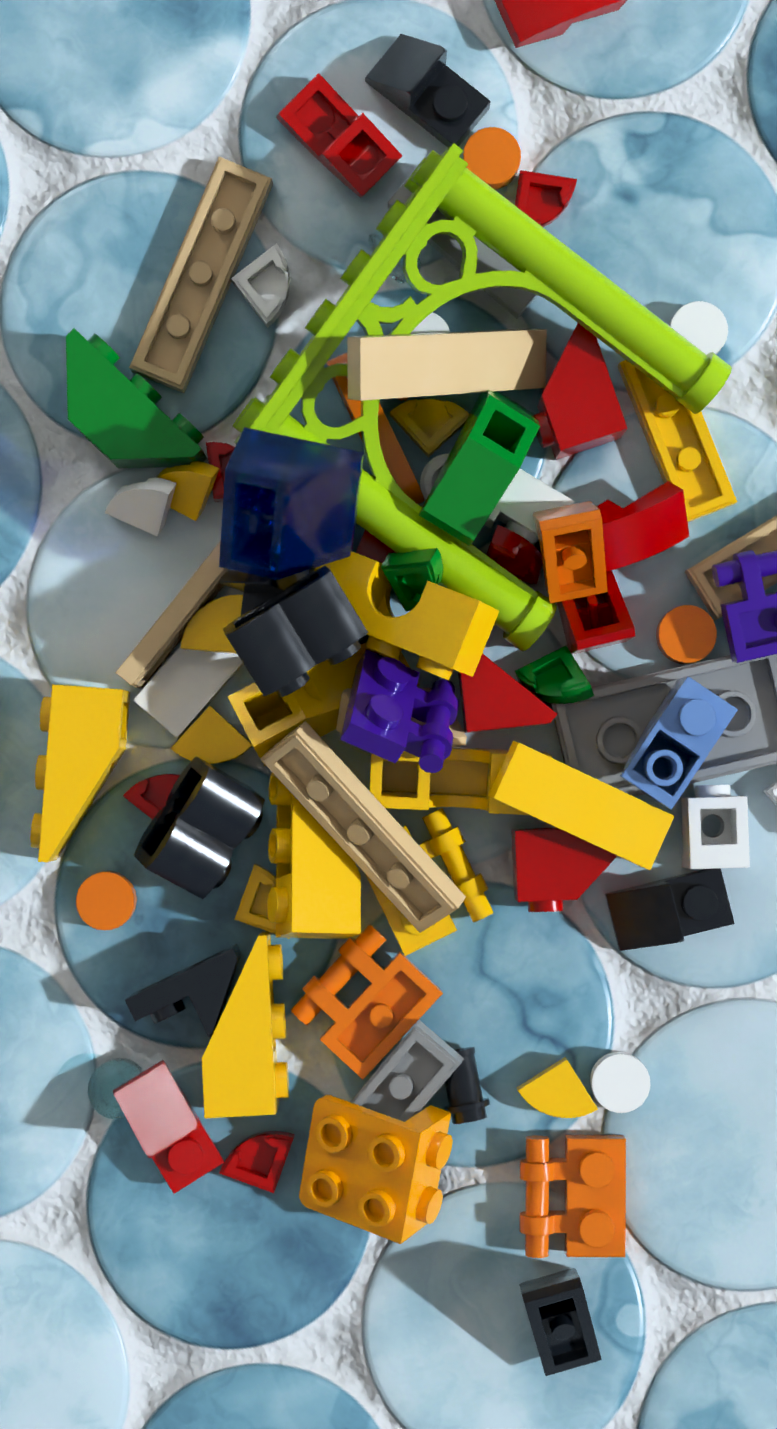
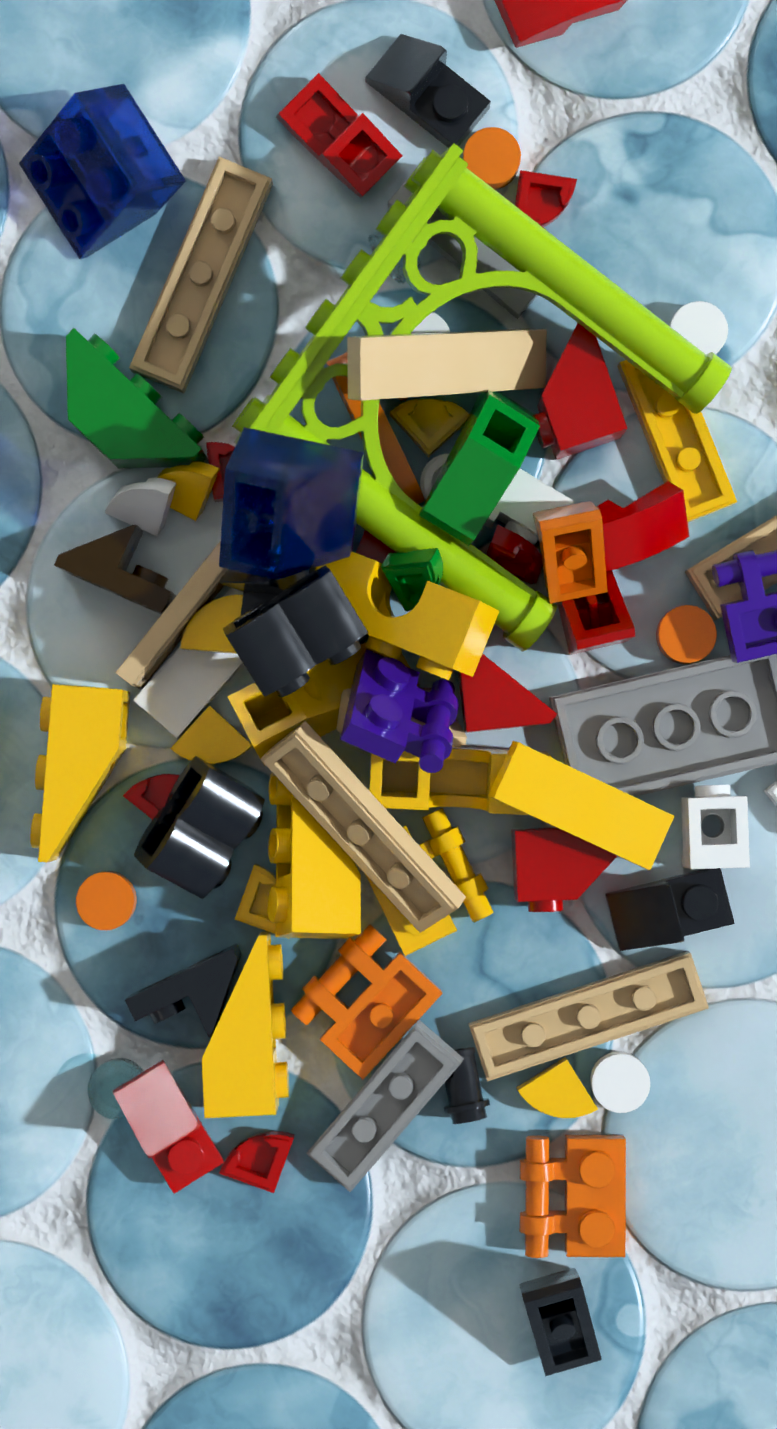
(101, 168): none -> clear blue slope
(105, 566): none -> dark brown slope
(265, 284): white tile -> none
(375, 1167): light orange bracket -> none
(555, 678): green tile -> none
(588, 1015): none -> tan tile
(677, 741): medium blue slope -> none

